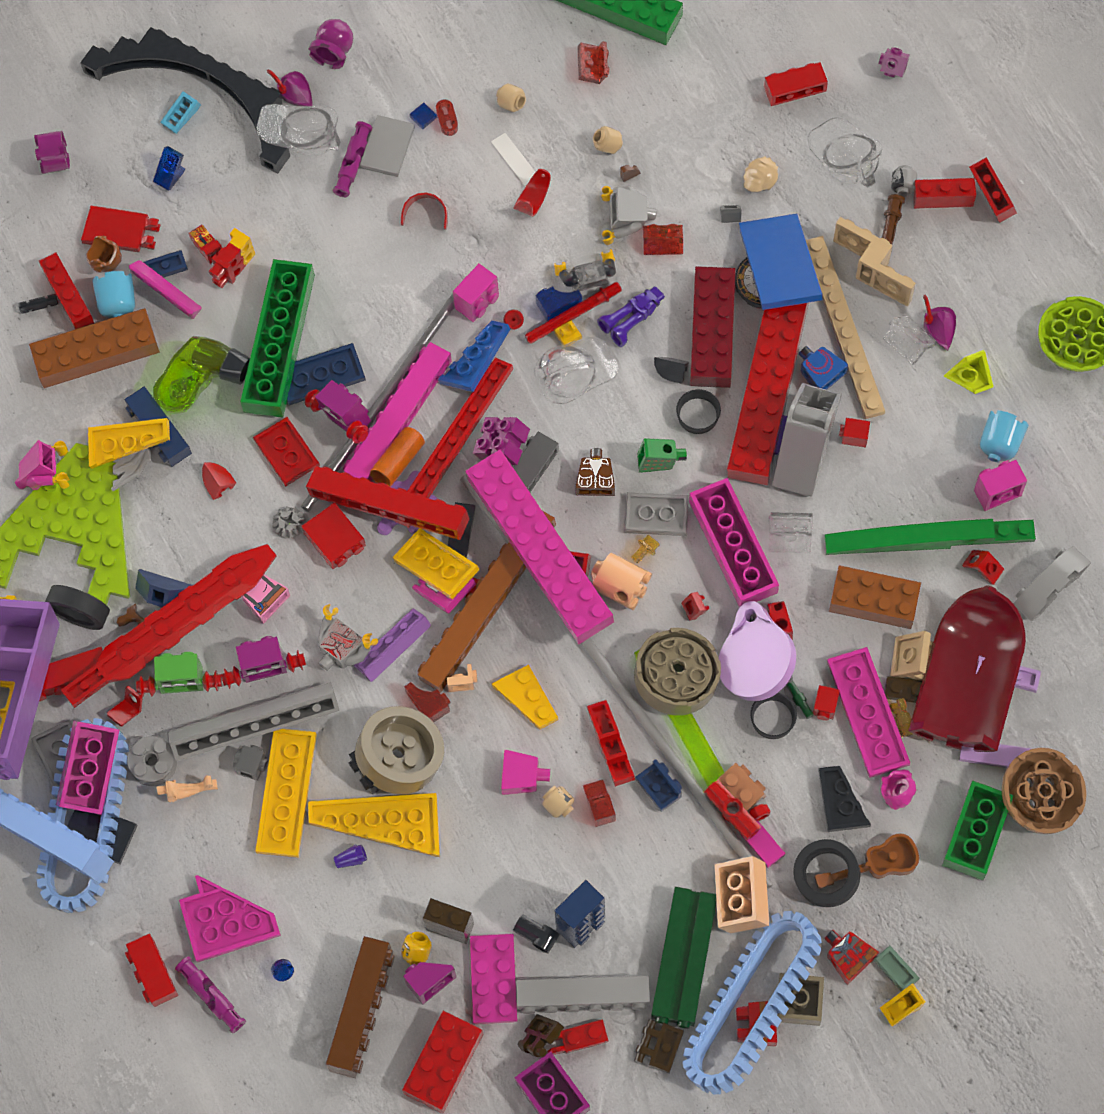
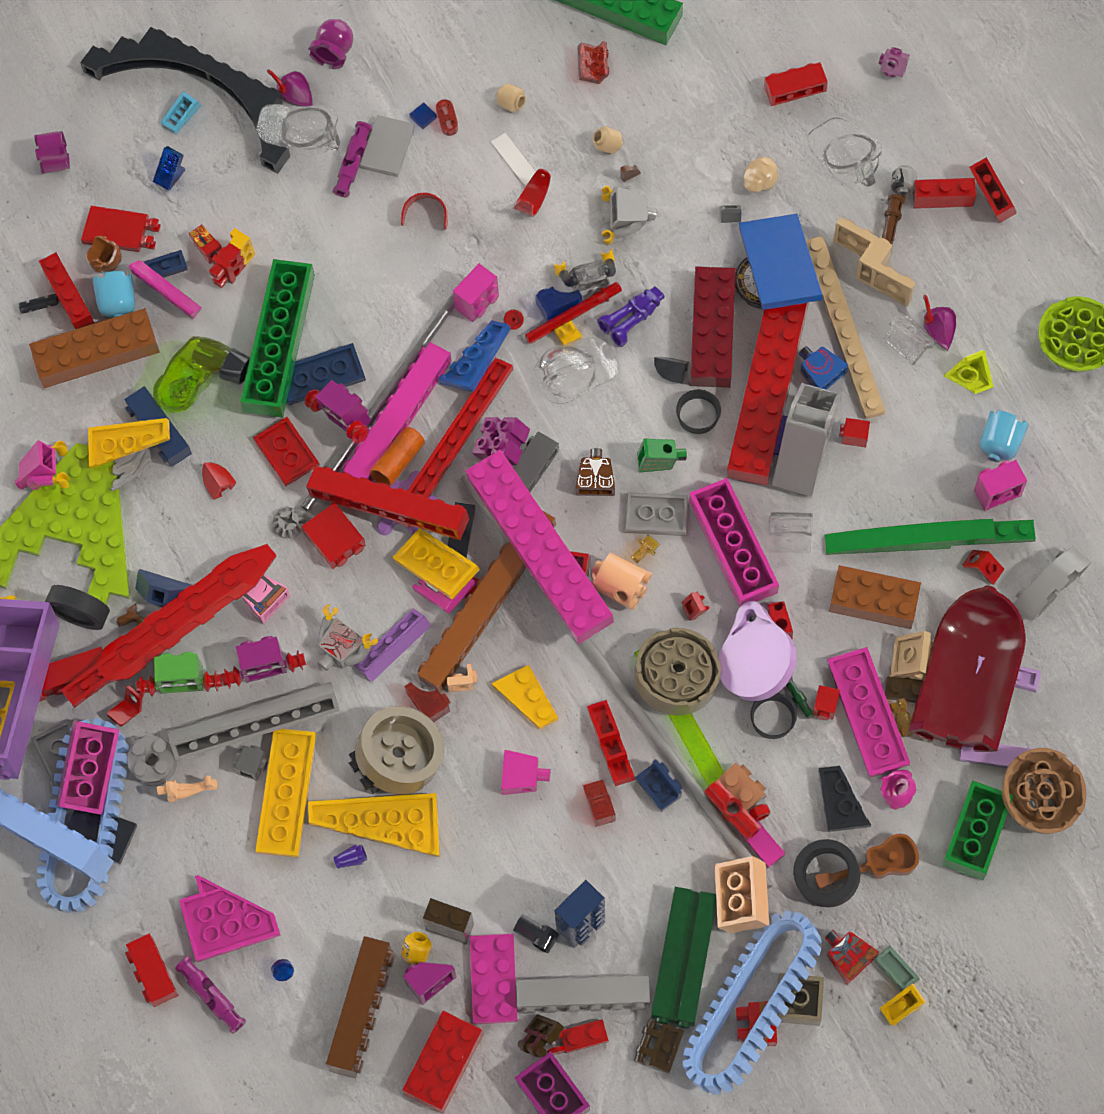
(558, 801): tan head -> none
(663, 239): clear red bracket -> none

